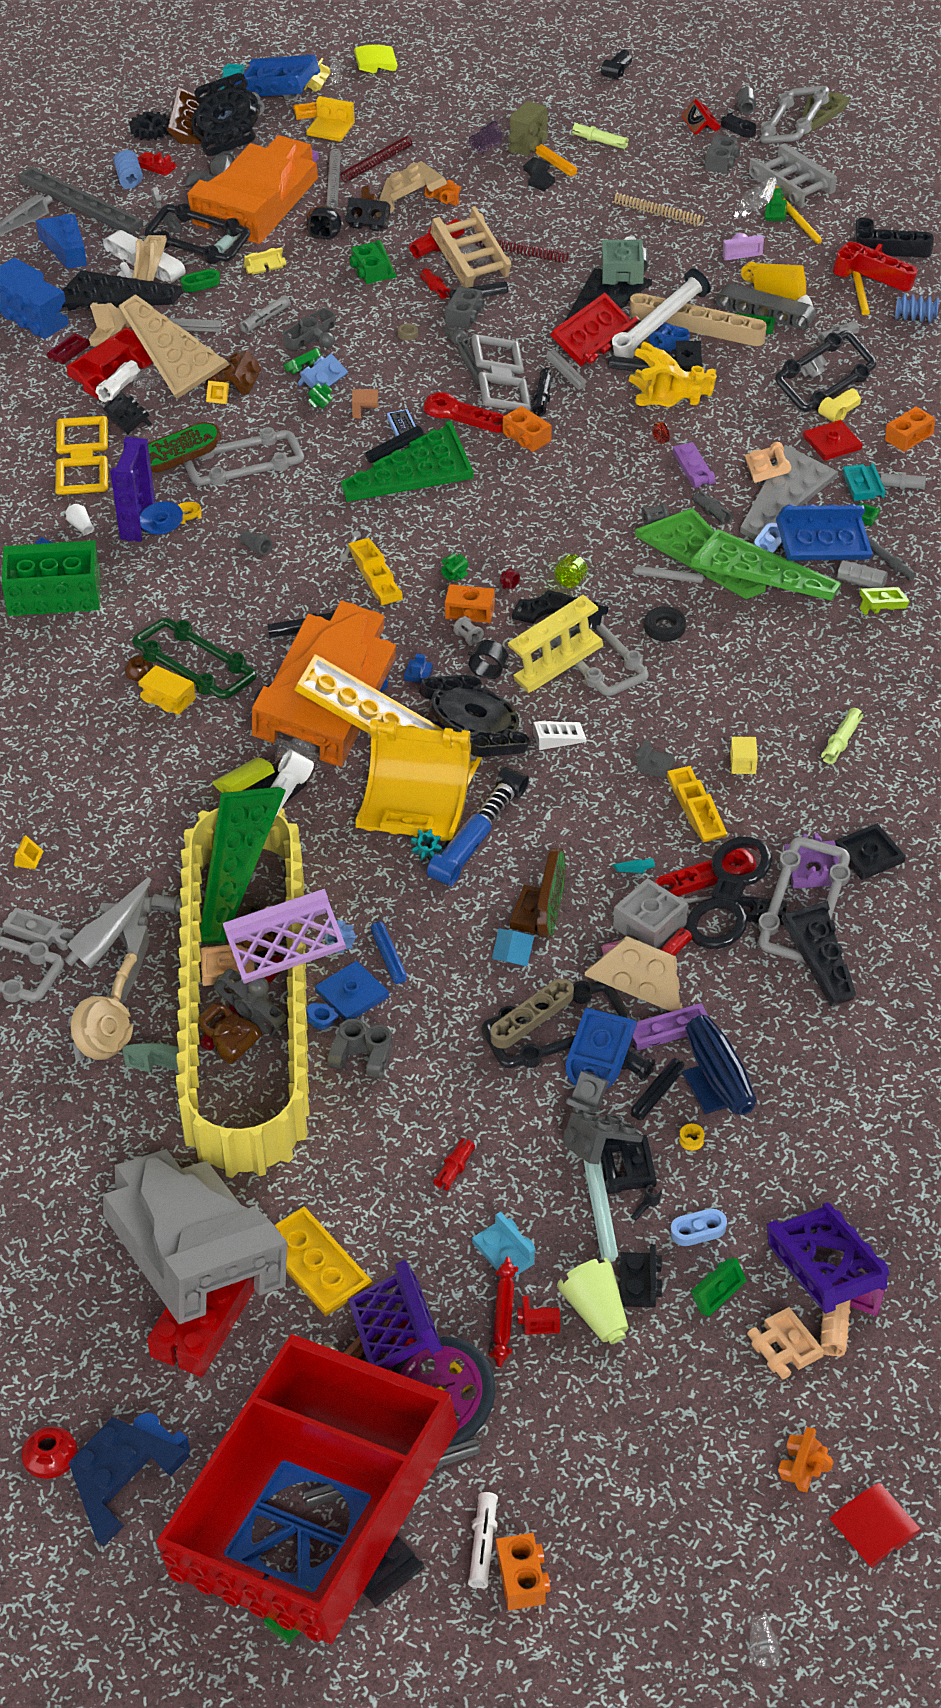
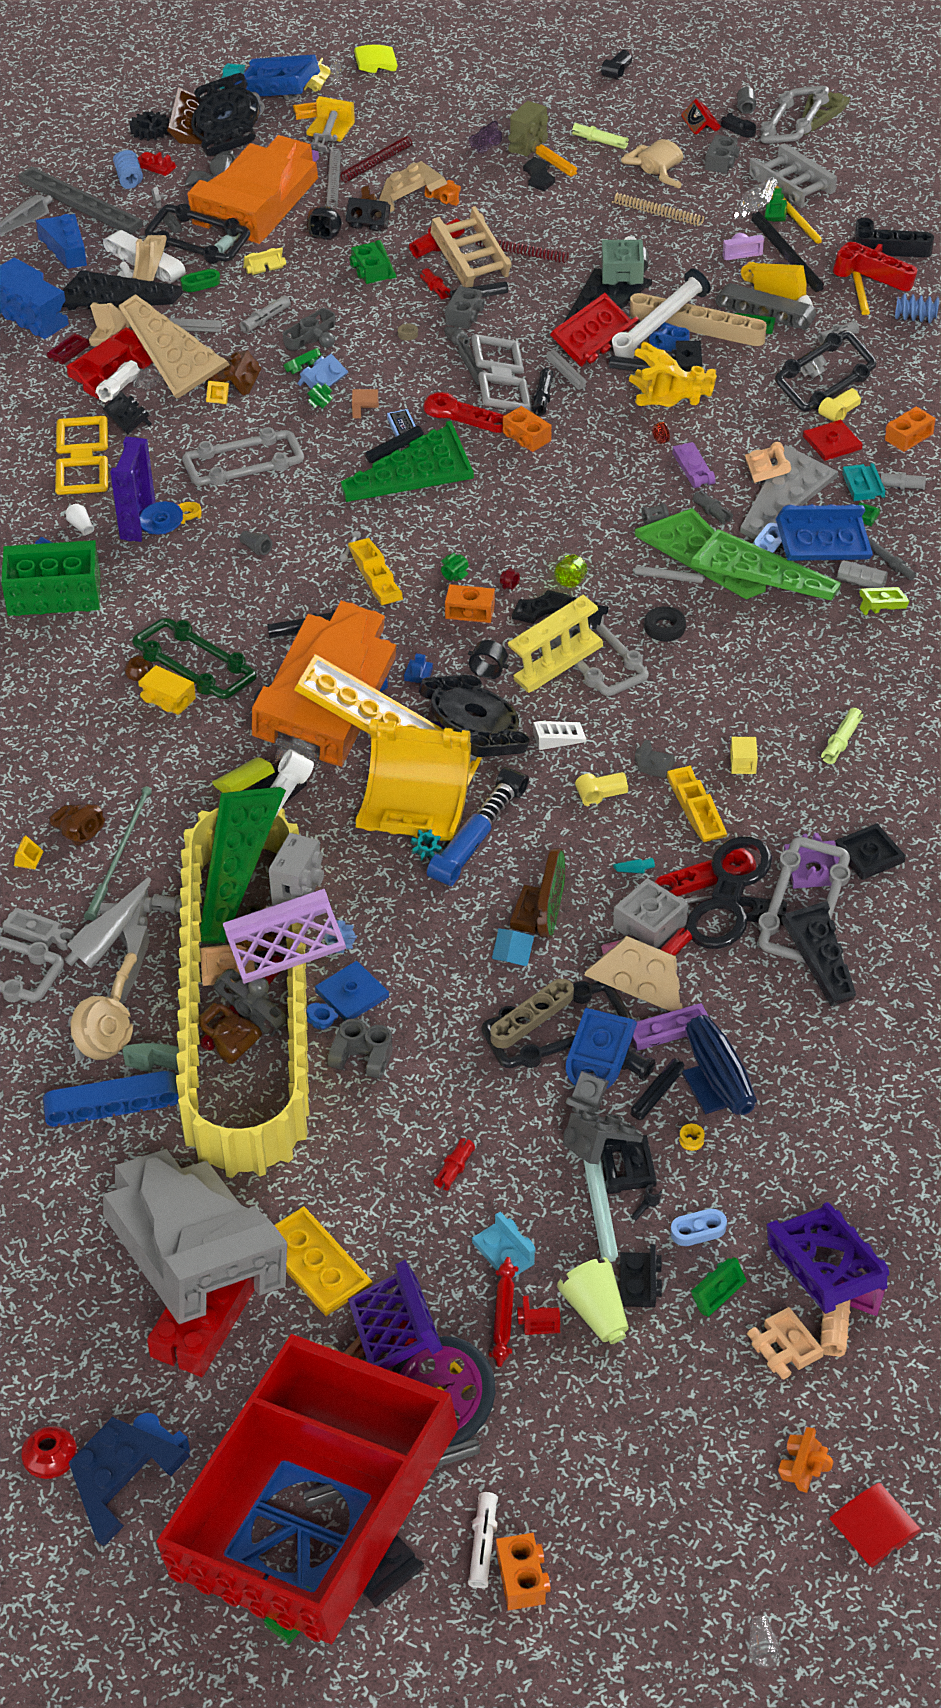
(78, 822): none -> reddish brown piece
(102, 889): none -> sand green piece
(110, 1098): none -> blue beam
(183, 446): tile -> none
(295, 869): none -> light grey piece
(326, 135): none -> light grey piece
(388, 952): blue axle -> none
(468, 631): light grey bush -> none
(595, 789): none -> light yellow piece
(656, 159): none -> tan piece
(786, 250): none -> black axle

